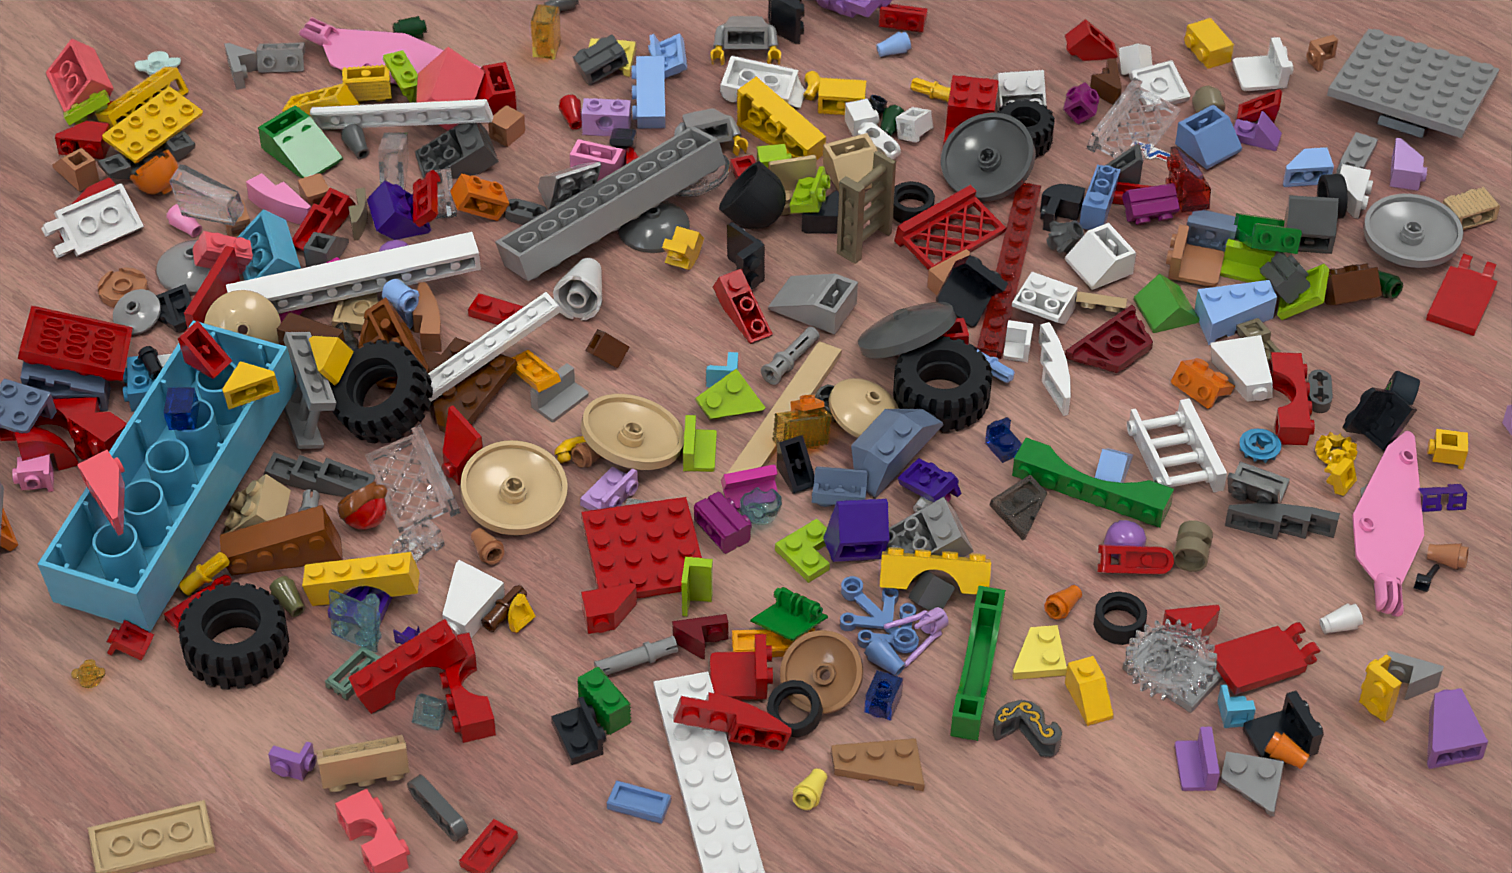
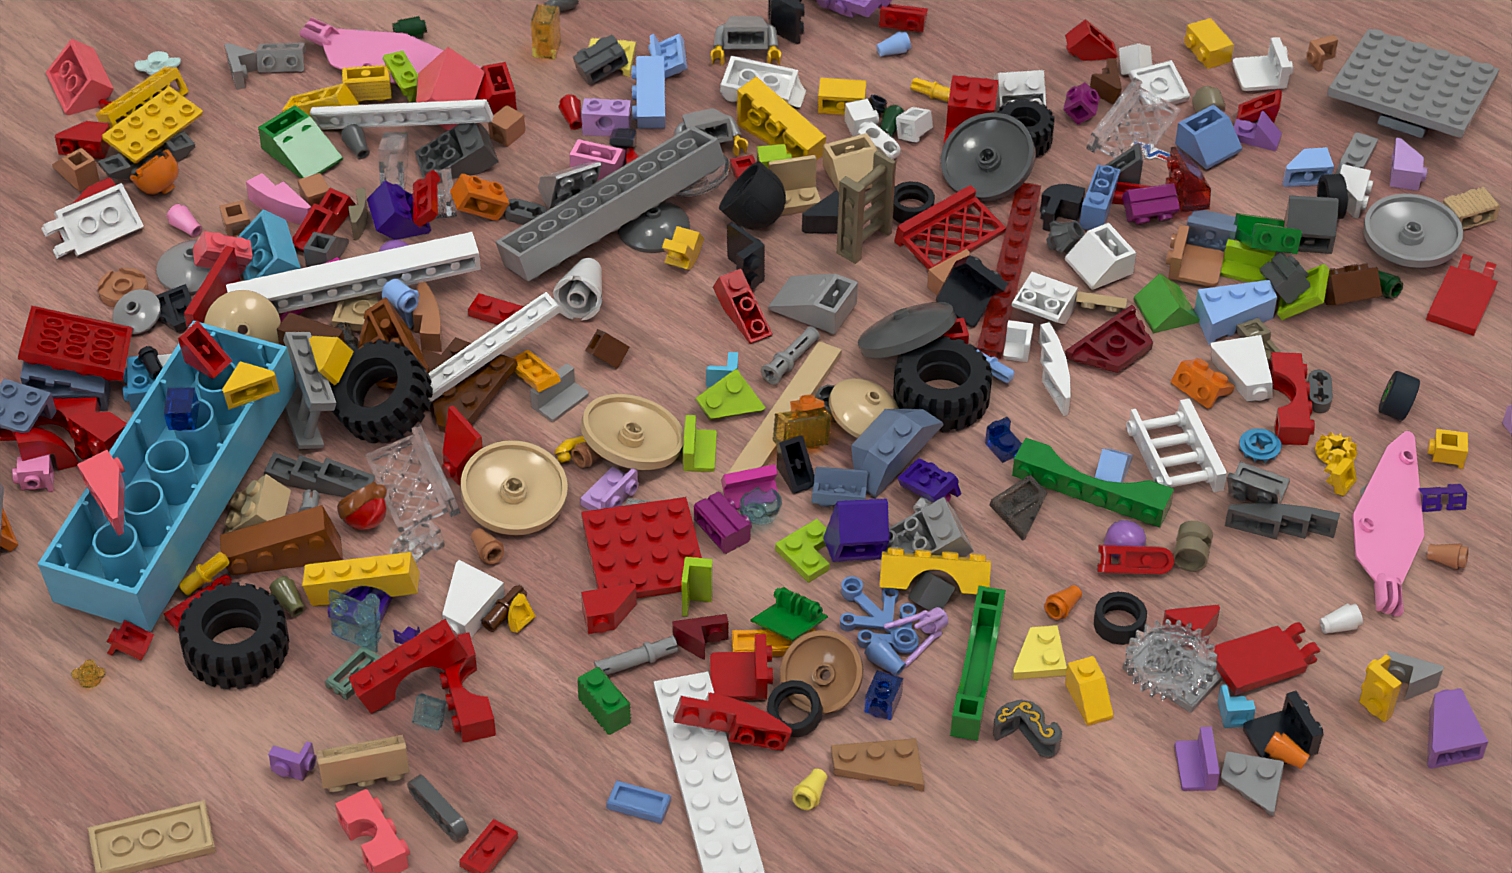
(79, 112): lime plate -> none
(205, 197): clear slope -> none
(579, 732): black bracket -> none
(810, 193): lime bracket -> none
(813, 80): yellow arm -> none
(1379, 416): black bracket -> none
(1423, 581): black hand -> none

